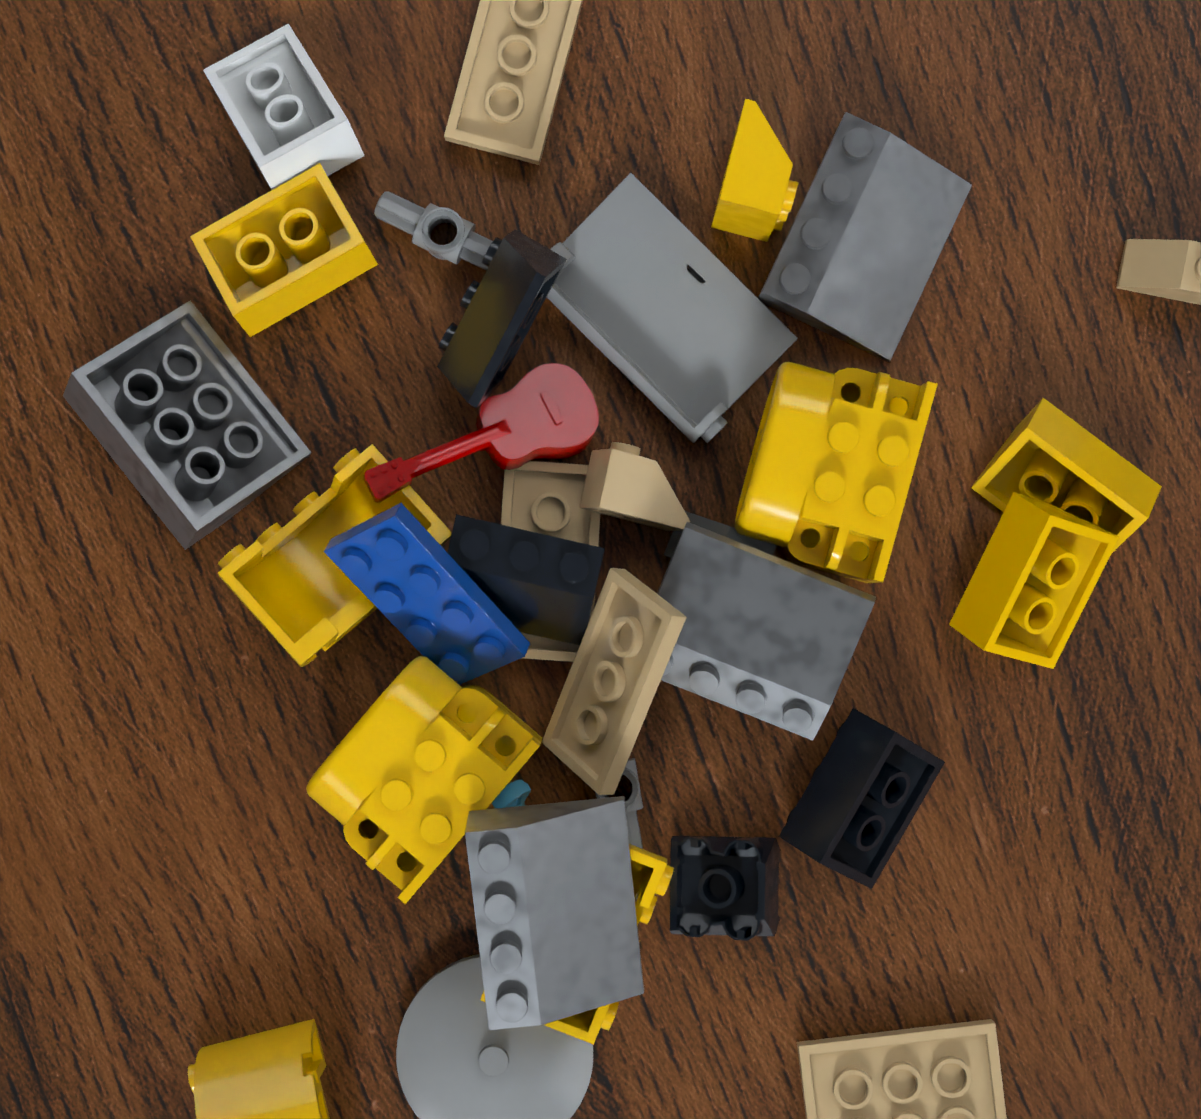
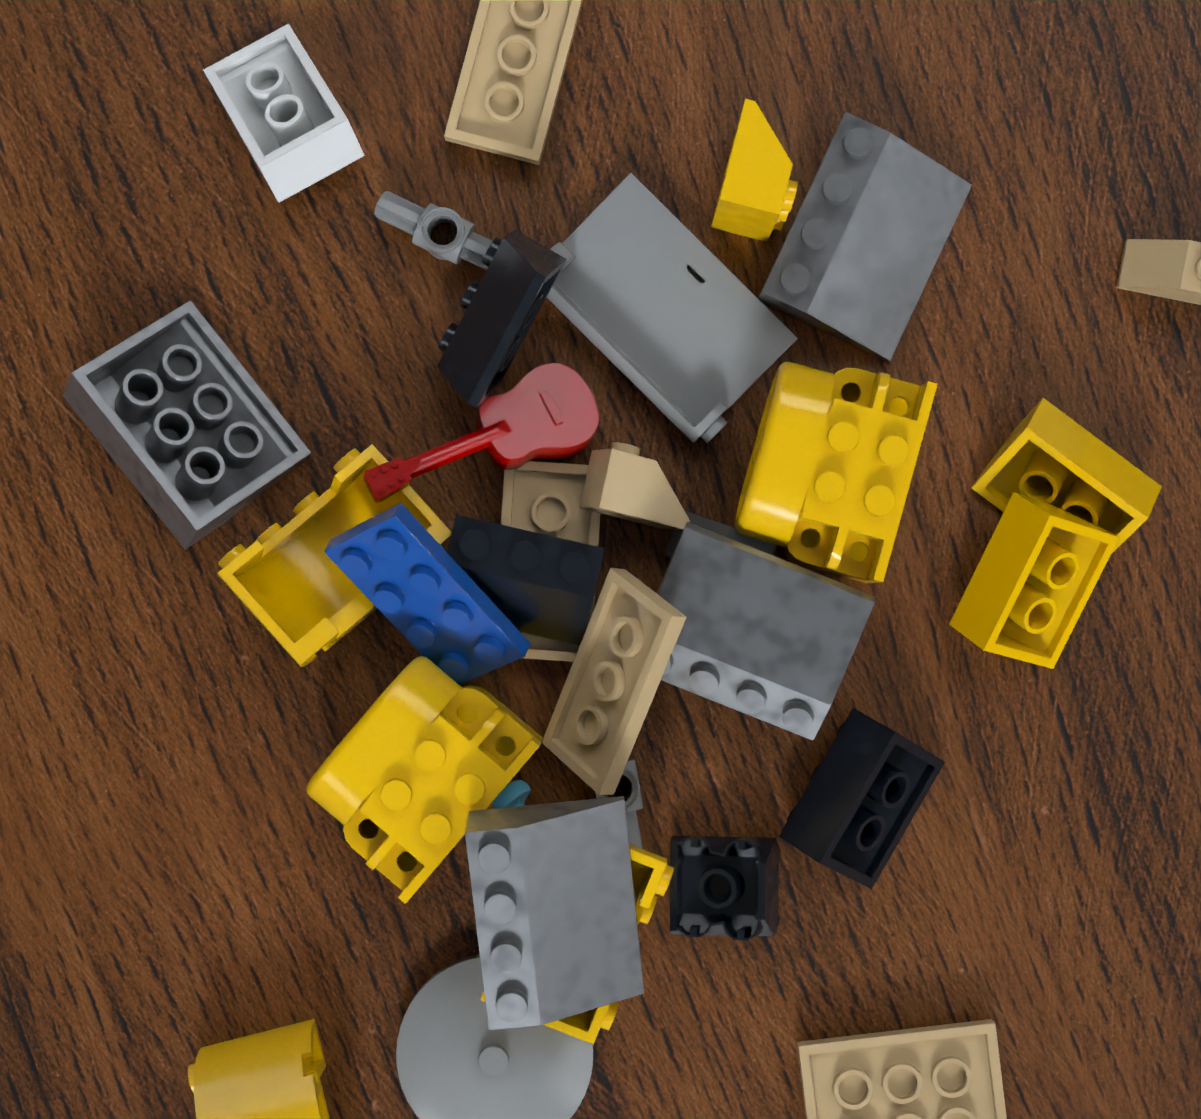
(283, 250): yellow slope -> none

